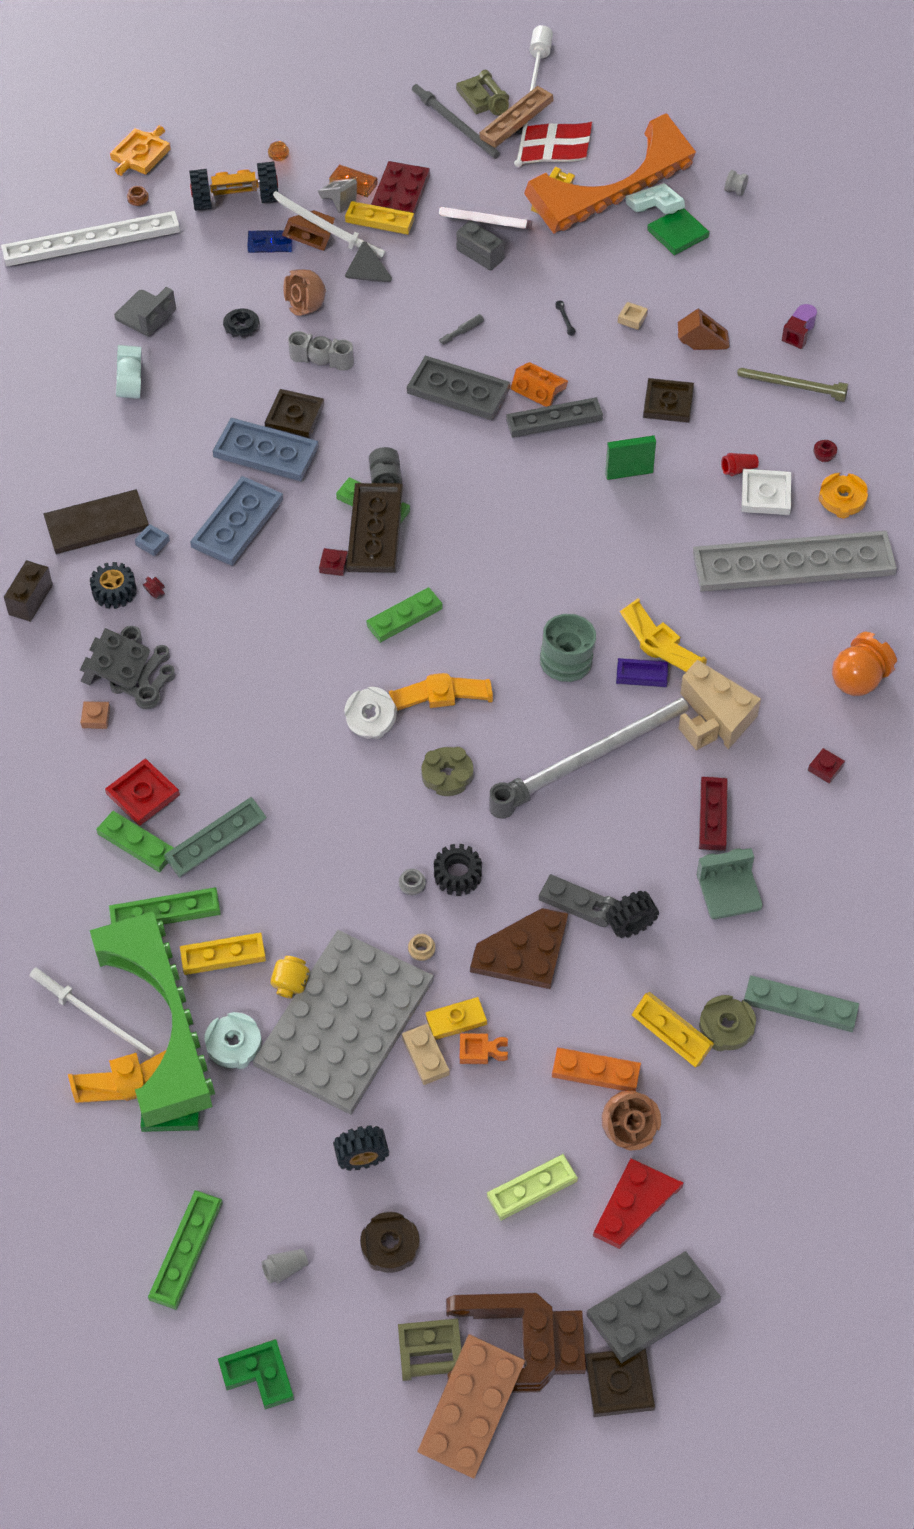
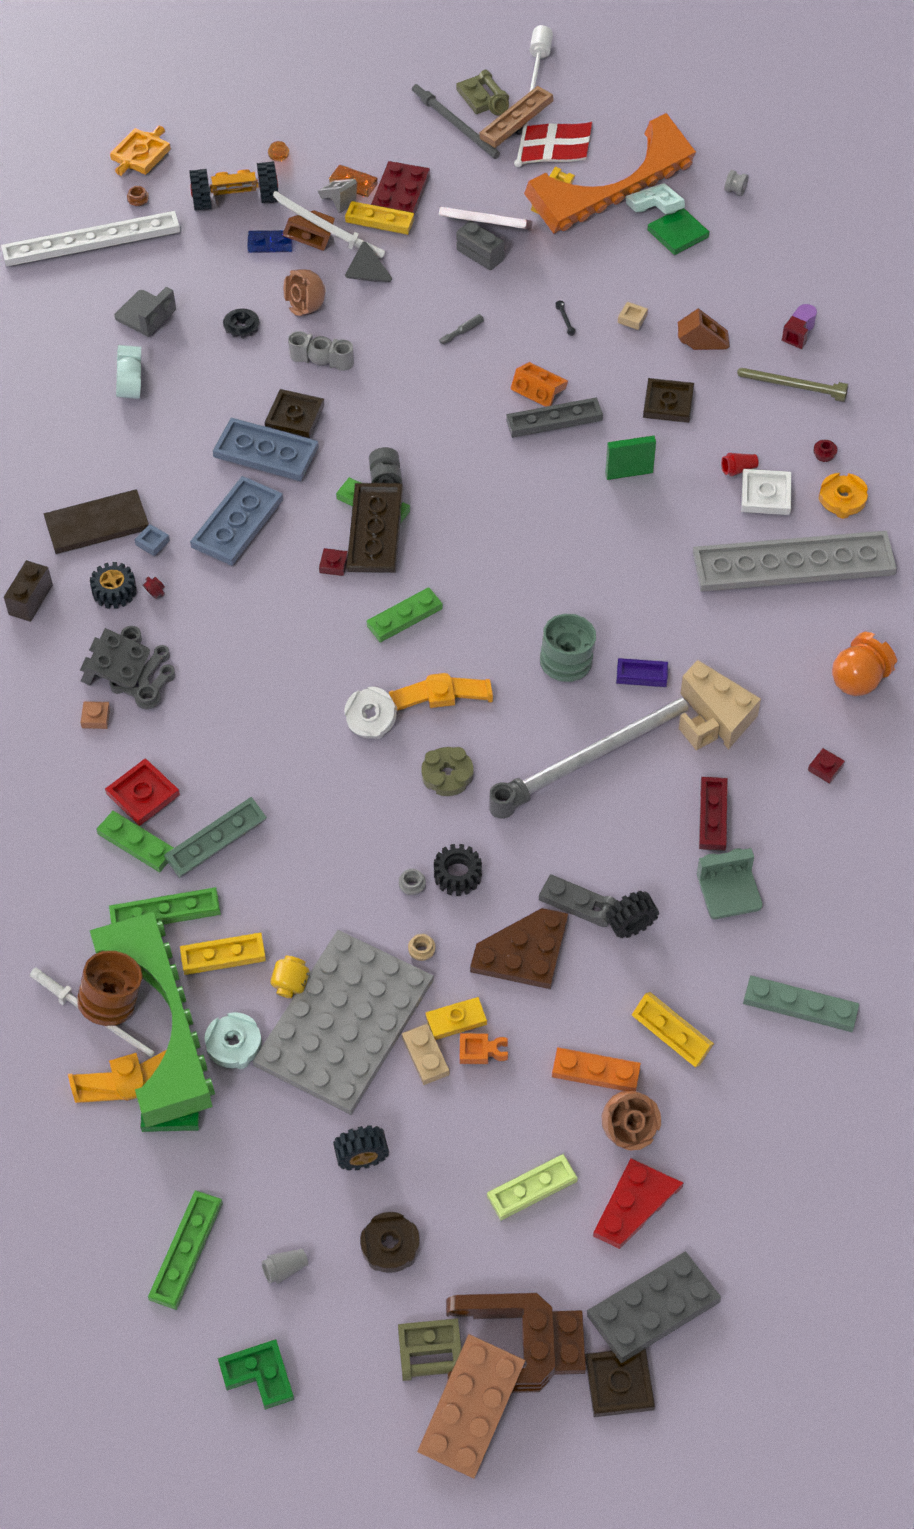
(109, 988): none -> dark orange wheel
(458, 387): dark grey plate -> none
(659, 640): yellow plate -> none
(732, 1009): olive plate -> none

